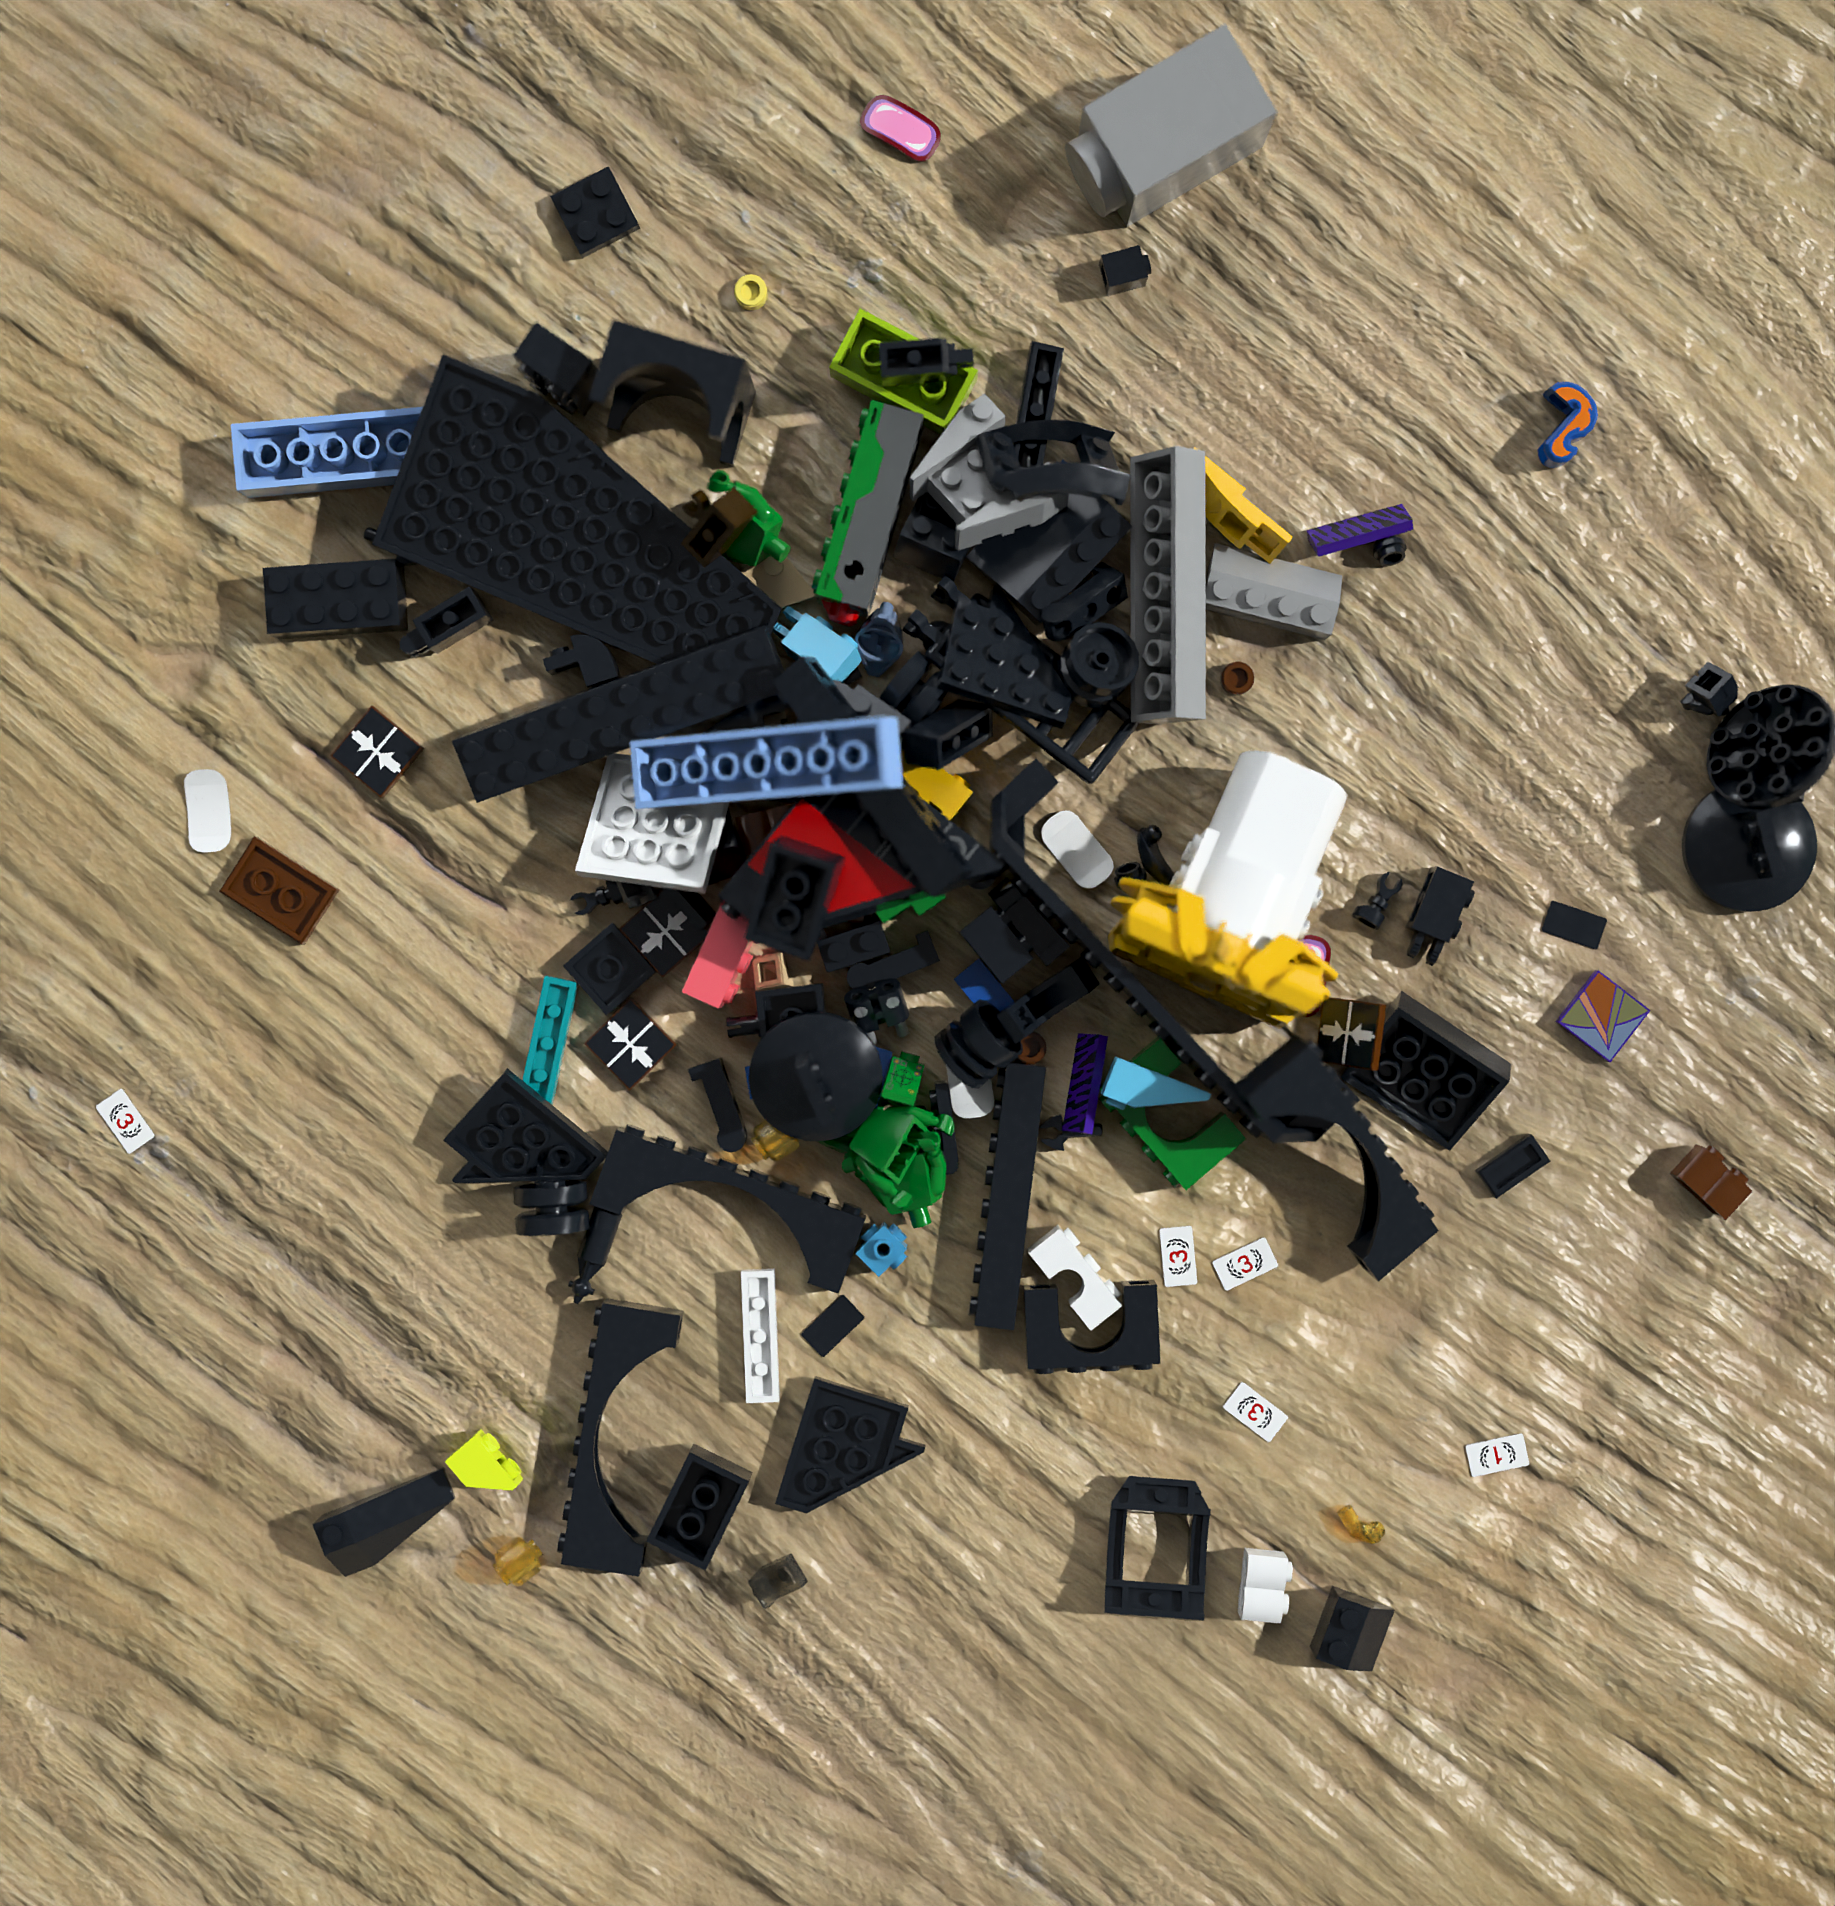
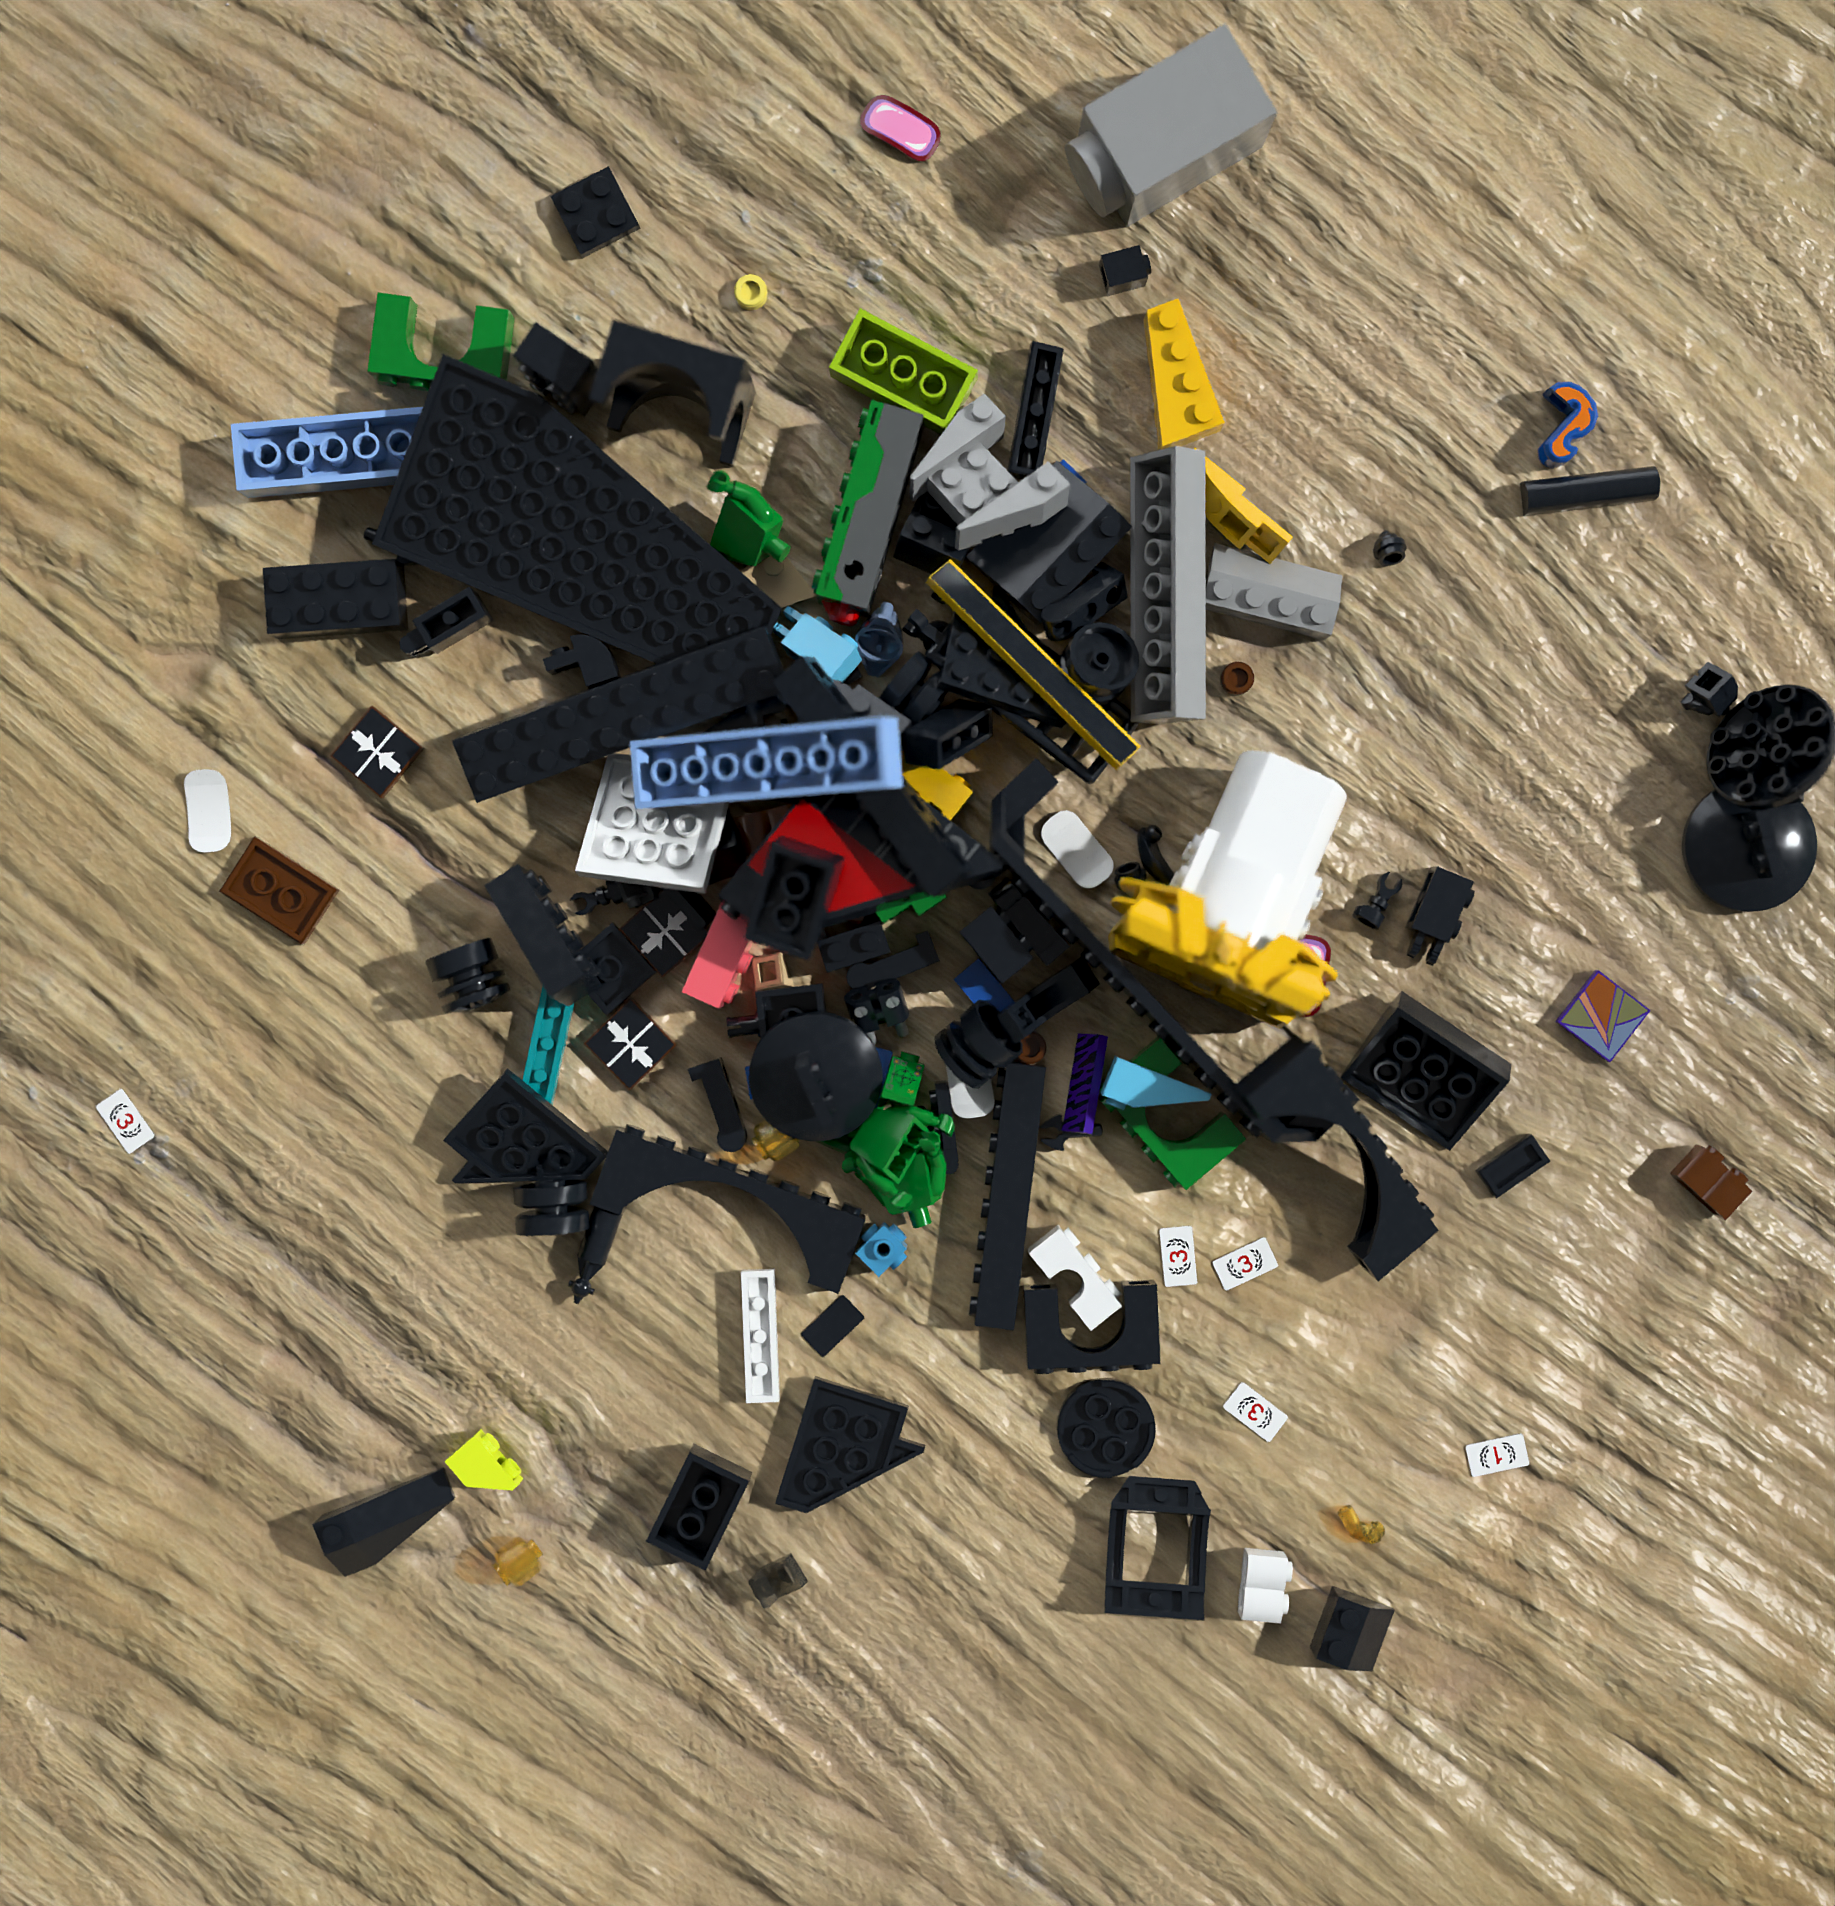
(393, 353): none -> green arch
(468, 976): none -> black wheel
(543, 934): none -> black brick
(596, 1529): black arch -> none
(716, 525): dark brown brick -> none
(921, 361): black hinge -> none
(1033, 664): none -> black tile
(1091, 478): black wedge -> none
(1106, 1427): none -> black tile
(1179, 384): none -> yellow wedge
(1351, 1033): black tile -> none
(1360, 530): dark purple tile -> none
(1574, 924): black sticker -> none
(1590, 490): none -> black brick

